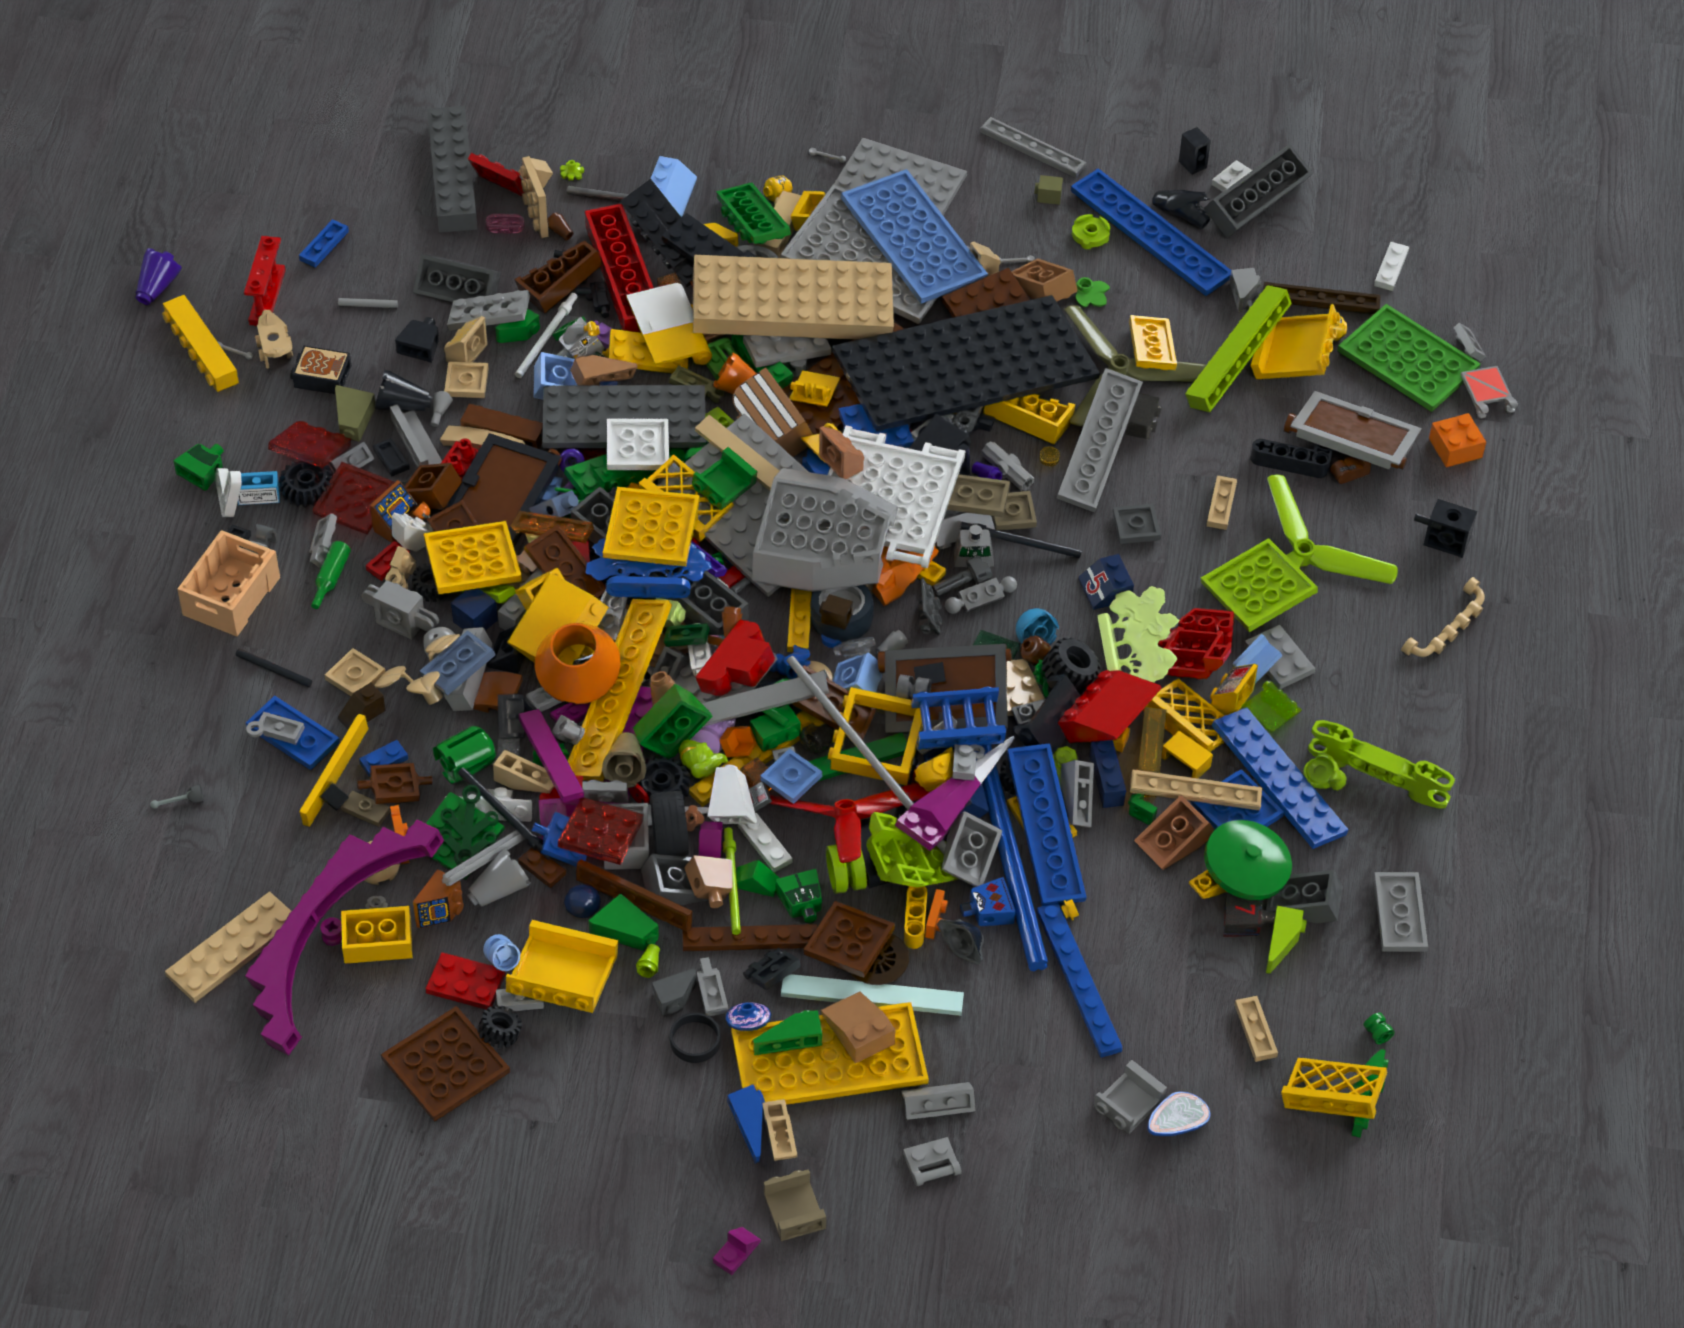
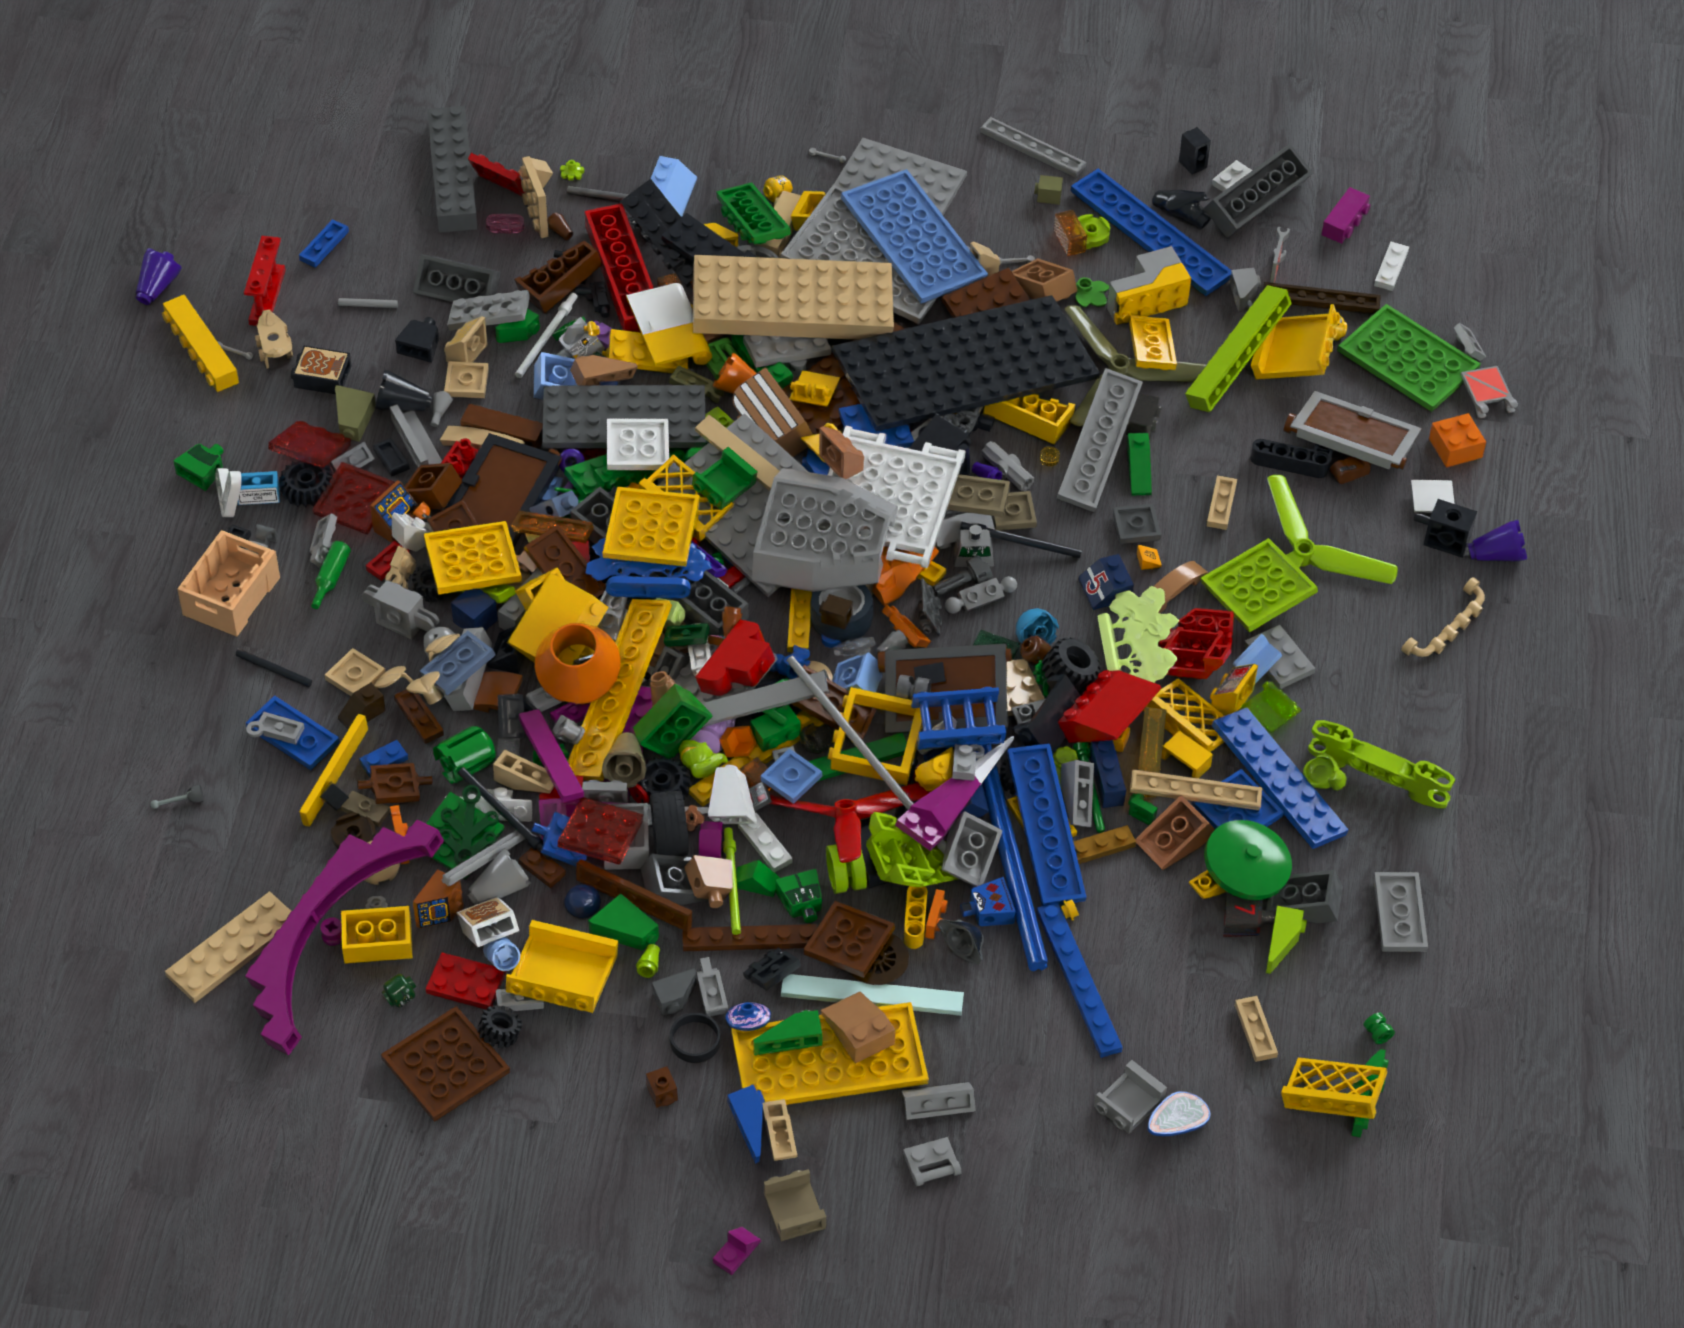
(352, 822): none -> dark brown plate
(399, 990): none -> dark green head
(419, 715): none -> reddish brown plate
(488, 921): none -> white brick
(661, 1087): none -> reddish brown brick
(902, 623): none -> orange plate
(1070, 233): none -> clear orange panel
(1083, 753): none -> green piece
(1104, 844): none -> pearl gold plate
(1139, 463): none -> green slope
(1148, 557): none -> light orange slope
(1156, 287): none -> yellow piece
(1180, 579): none -> medium nougat slope
(1277, 256): none -> light grey flag
(1346, 215): none -> magenta brick
(1428, 491): none -> white piece
(1499, 544): none -> dark purple cone

